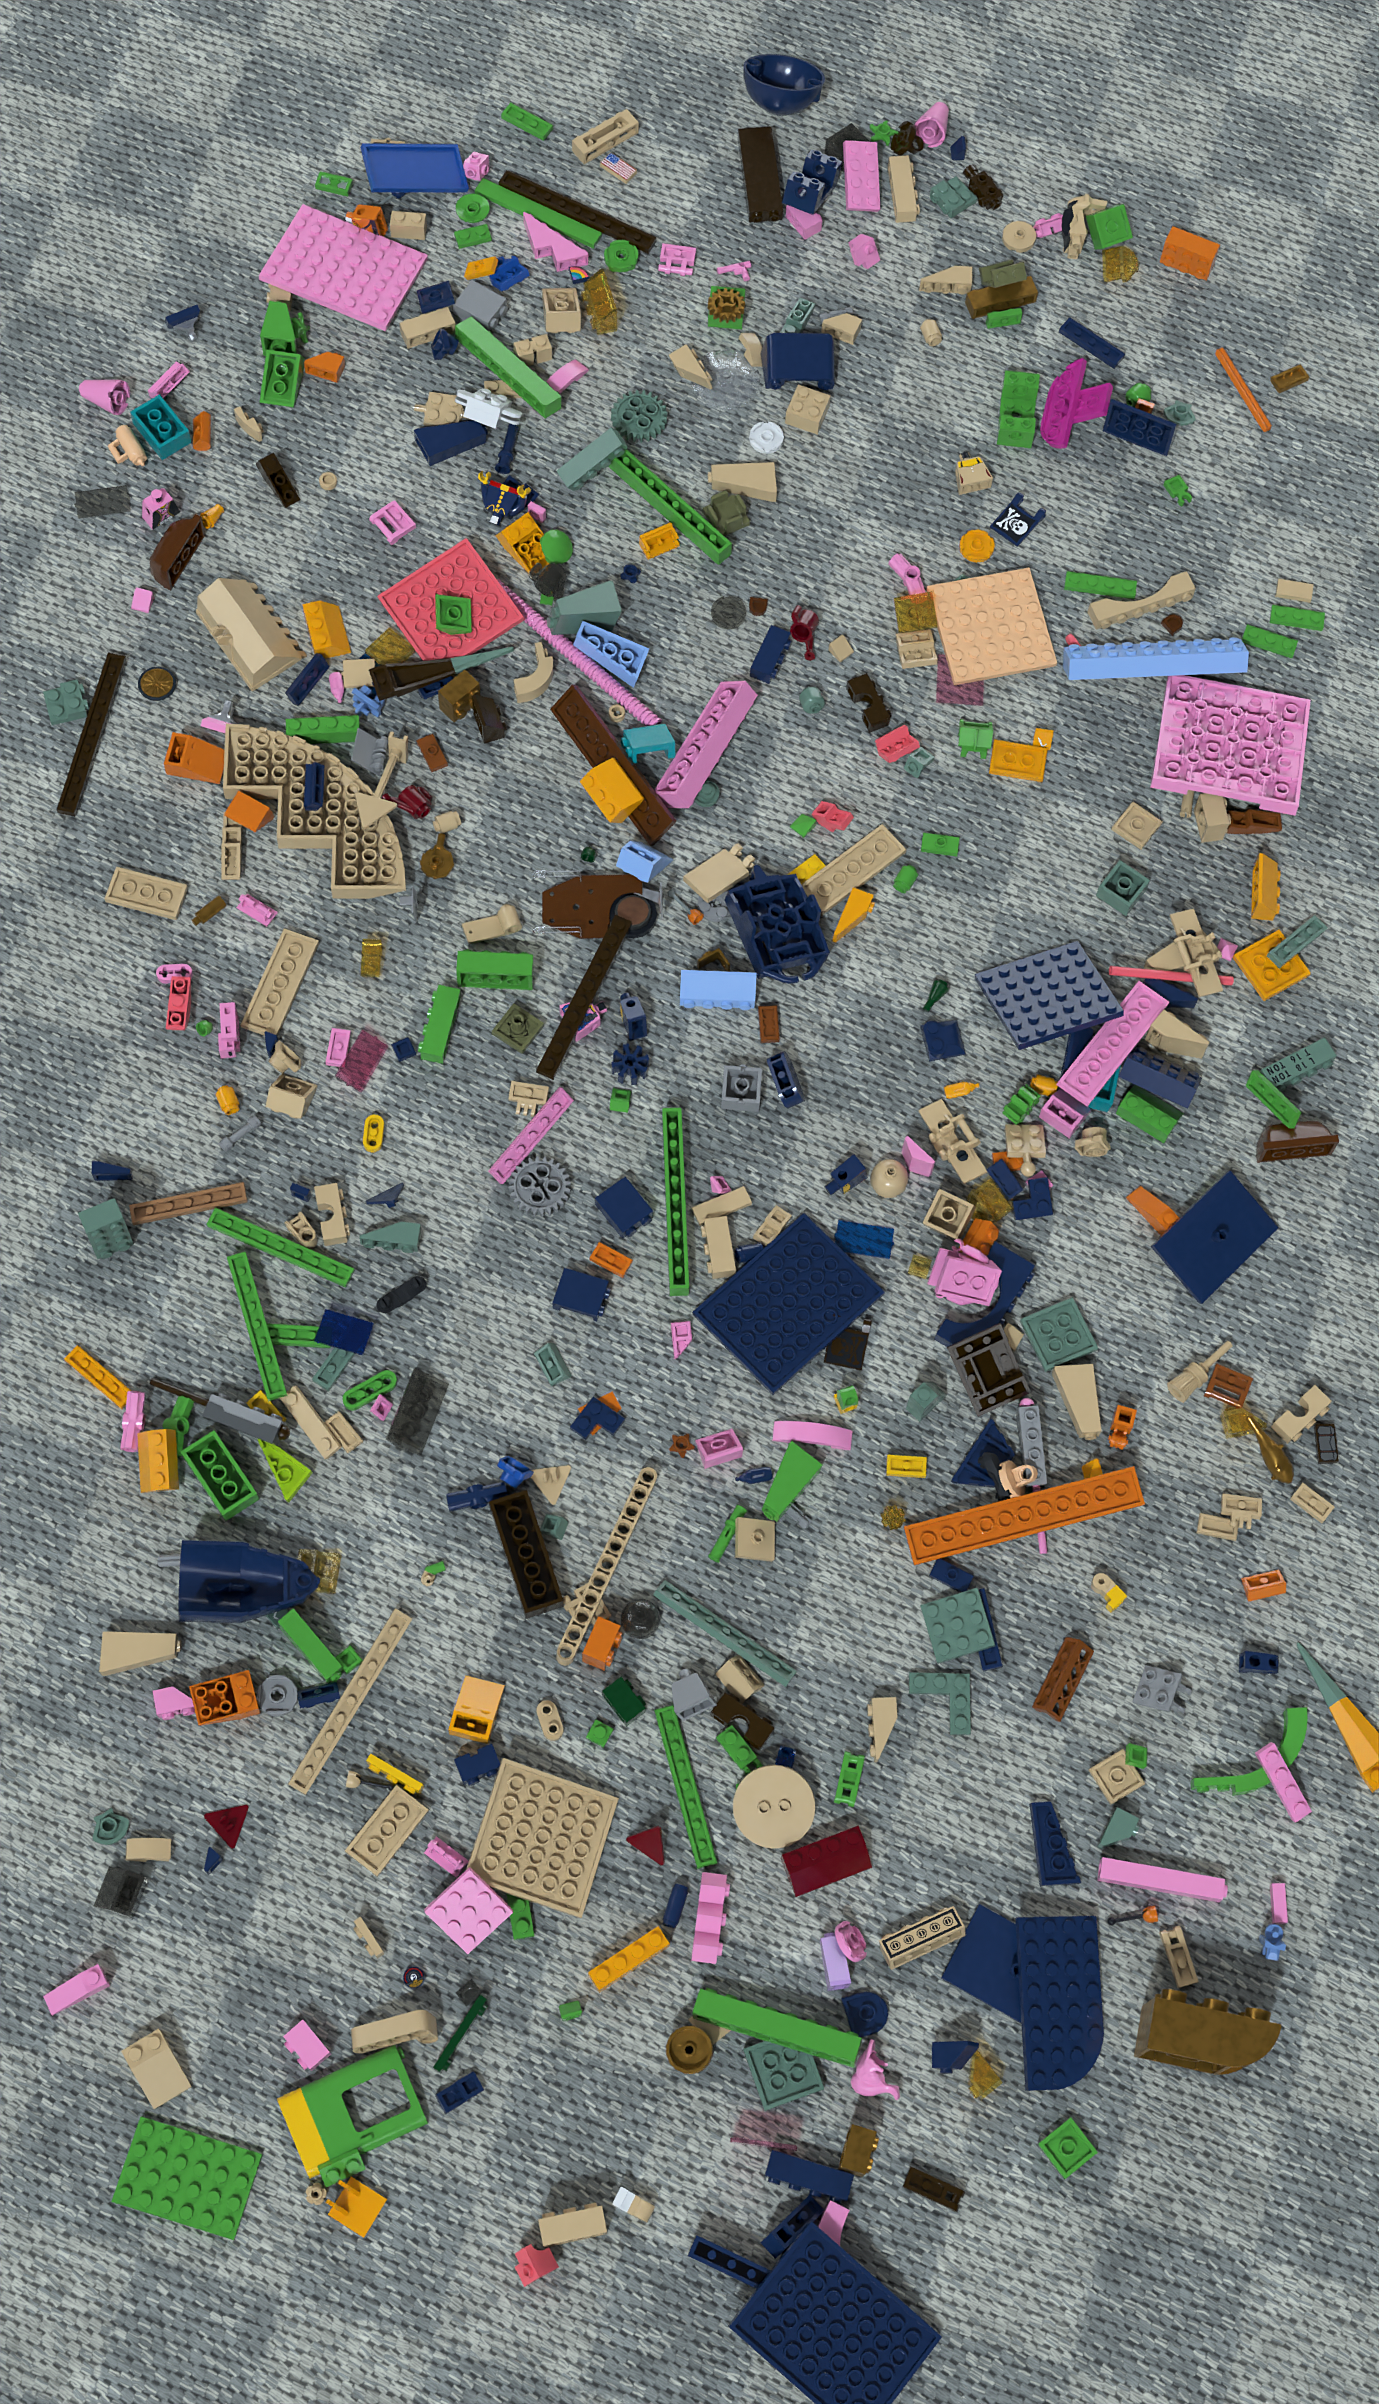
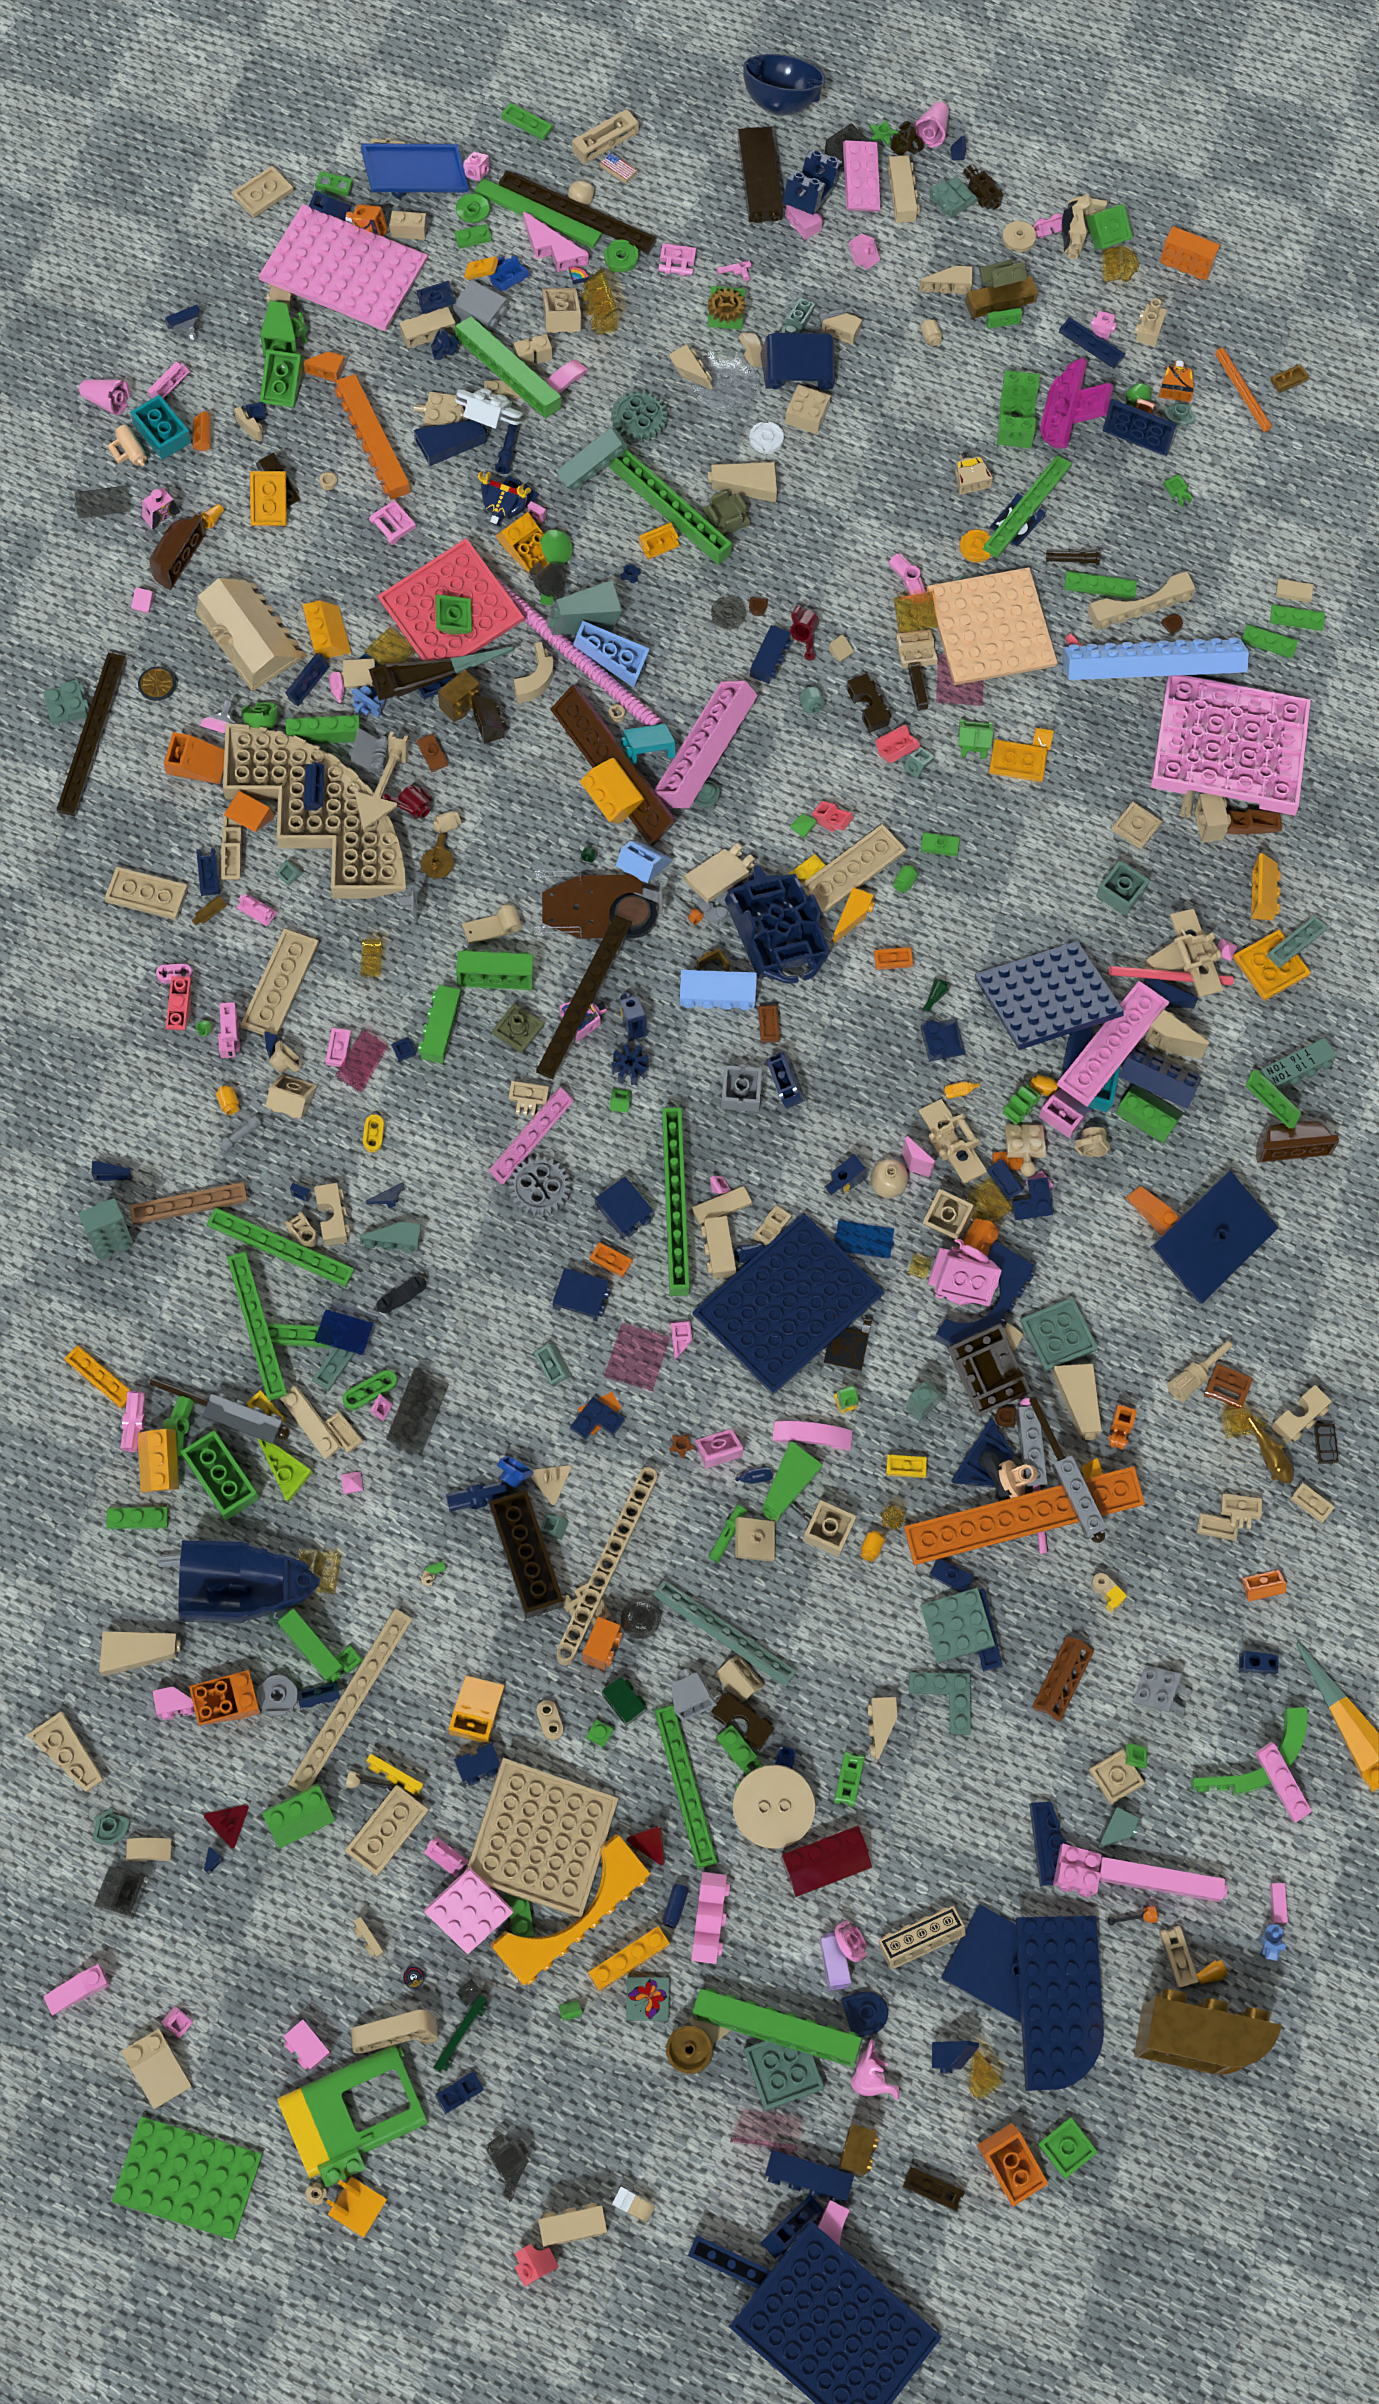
(63, 1745): none -> tan wing
(137, 1518): none -> bright green plate
(177, 2022): none -> bright pink slope
(208, 873): none -> dark blue hinge
(256, 410): none -> dark blue tile
(262, 191): none -> tan plate
(263, 715): none -> bright green cylinder
(268, 498): none -> light orange tile
(289, 872): none -> sand green slope
(298, 1816): none -> bright green slope
(329, 205): none -> dark blue slope
(351, 1482): none -> bright pink slope
(372, 437): none -> orange brick
(509, 2162): none -> clear smoke piece
(581, 192): none -> tan hair
(619, 1876): none -> light orange arch
(637, 1357): none -> clear pink piece
(647, 1999): none -> tile
(829, 1528): none -> tan brick
(872, 1546): none -> light orange brick
(893, 958): none -> orange plate
(918, 686): none -> dark brown beam
(1005, 1417): none -> reddish brown tile
(1012, 2164): none -> orange slope
(1027, 506): none -> bright green plate
(1073, 1484): none -> light grey piece
(1074, 556): none -> dark brown pin
(1077, 1870): none -> bright pink plate
(1103, 324): none -> bright pink brick
(1151, 323): none -> tan brick
(1177, 383): none -> orange torso
(1213, 1972): none -> light orange cone

